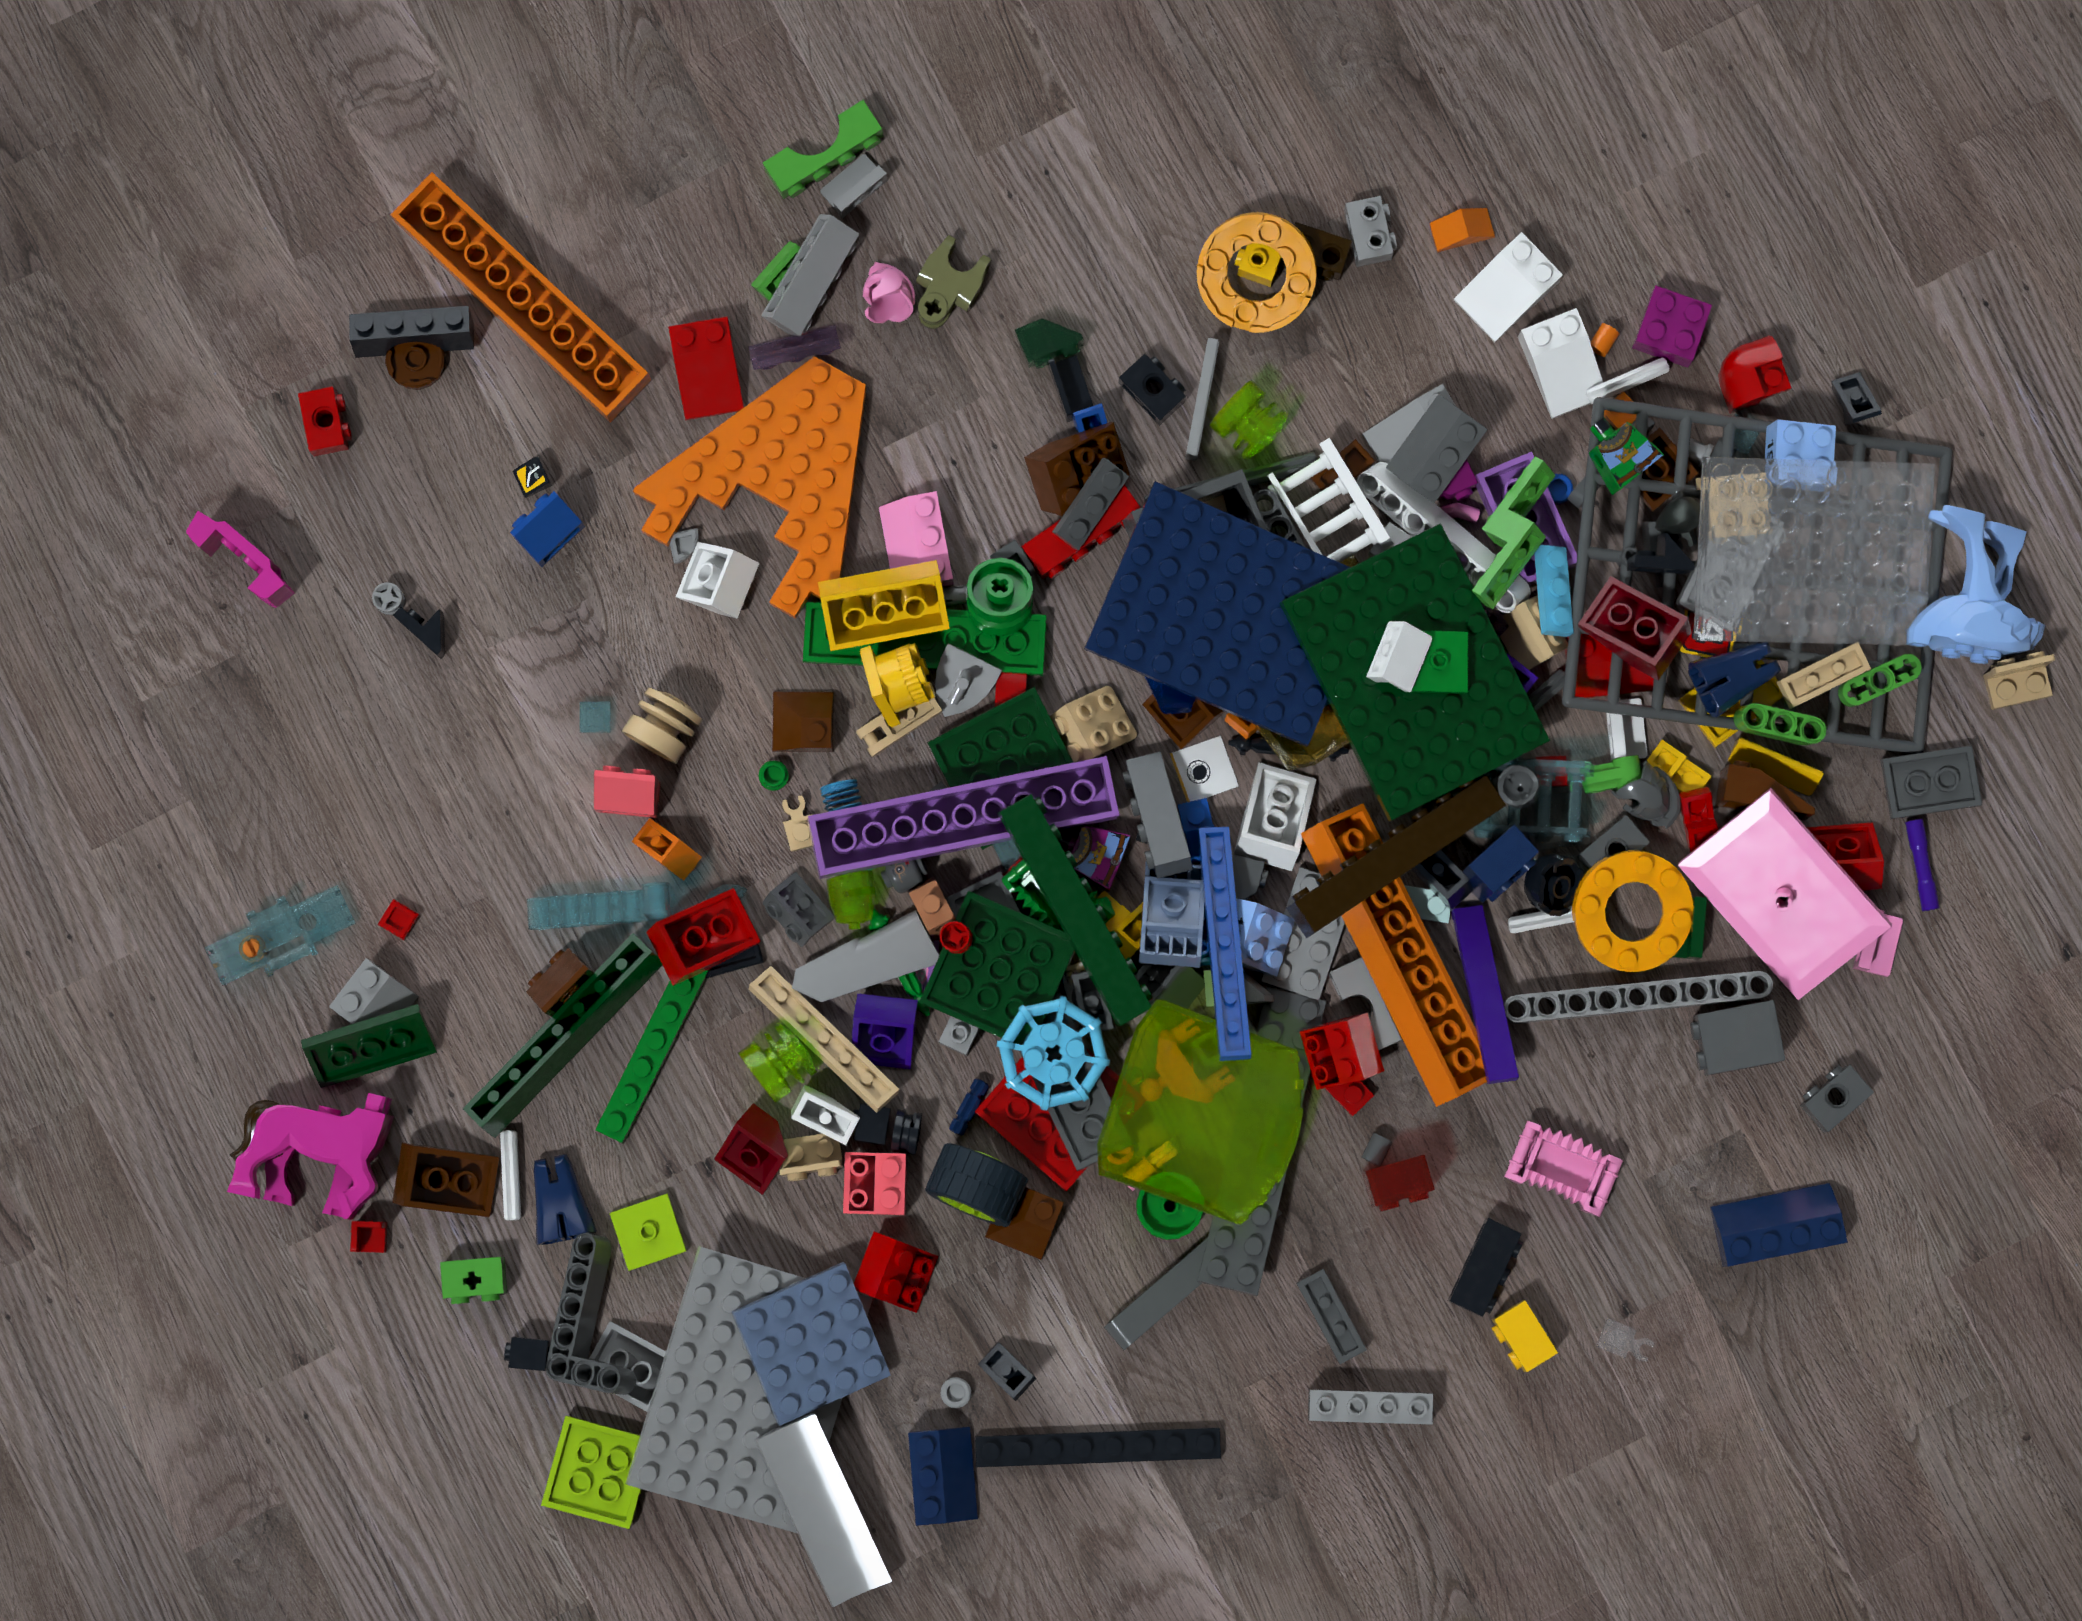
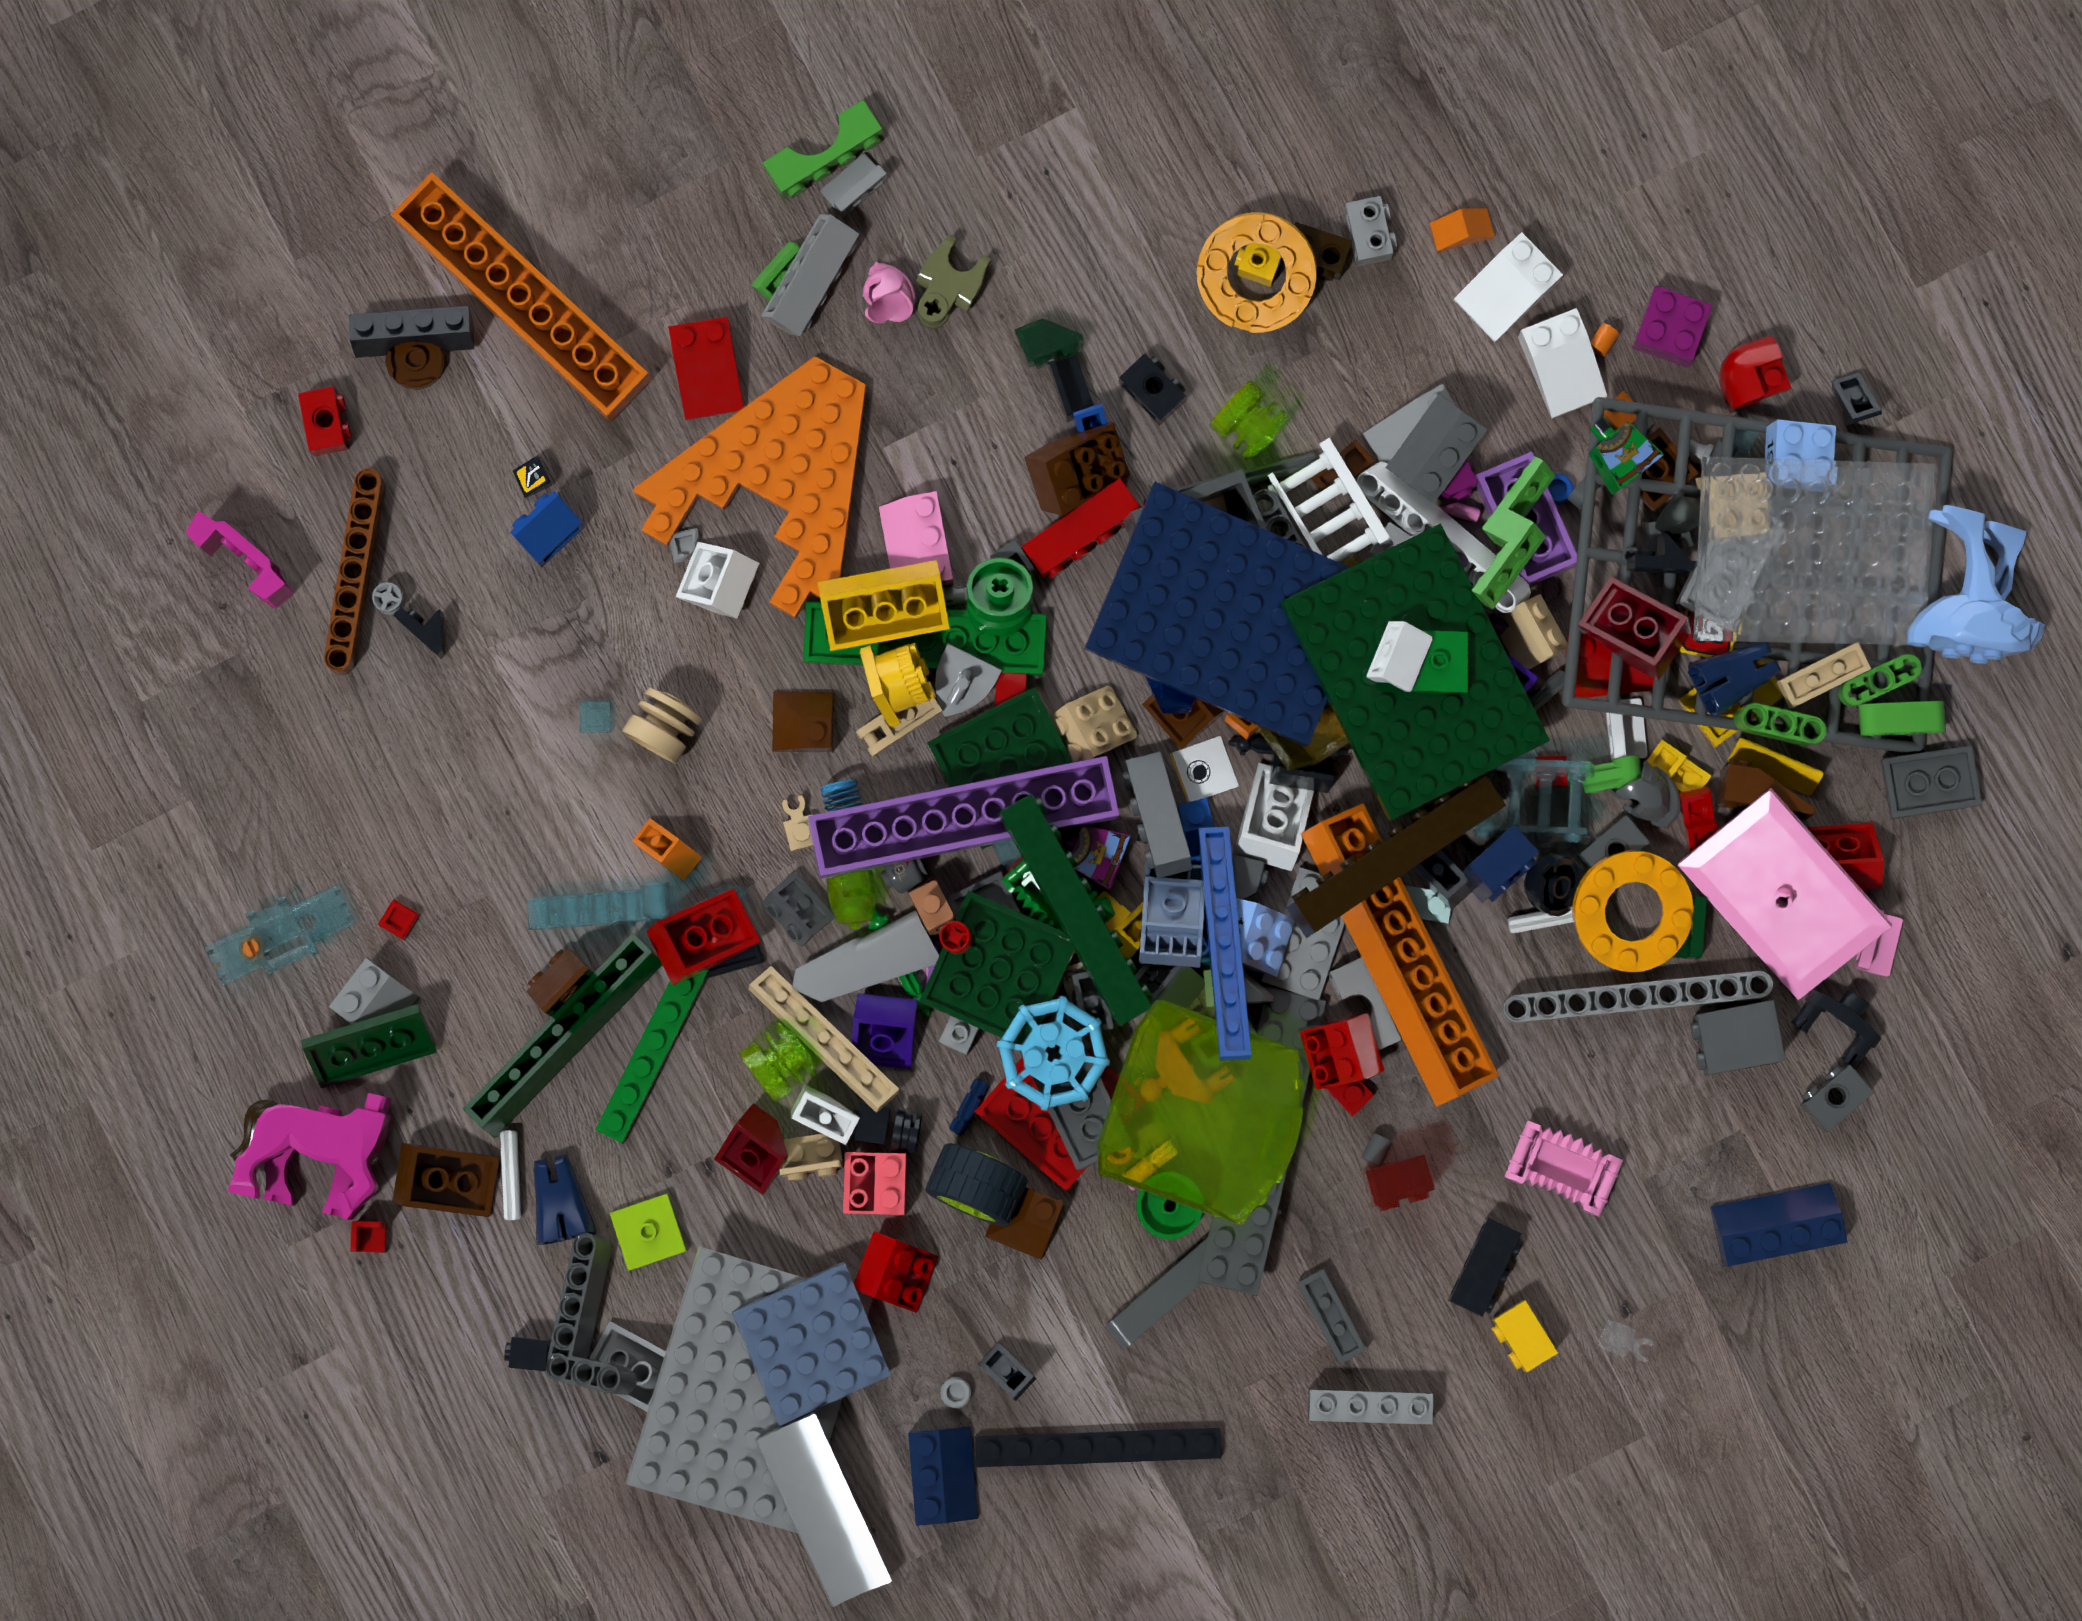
(350, 557): none -> dark orange beam
(455, 1275): bright green brick -> none
(592, 1473): lime plate -> none
(626, 792): coral slope -> none
(773, 775): green plate -> none
(794, 348): clear purple plate -> none
(1090, 504): dark grey plate -> none
(1202, 399): light grey tile -> none
(1313, 778): none -> black panel
(1485, 994): dark purple tile -> none
(1518, 787): dark grey piece -> none
(1553, 591): medium azure plate -> none
(1628, 380): white axle -> none
(1847, 1010): none -> black connector
(1902, 718): none -> bright green beam
(1926, 884): dark purple piece -> none
(2018, 682): tan bracket -> none

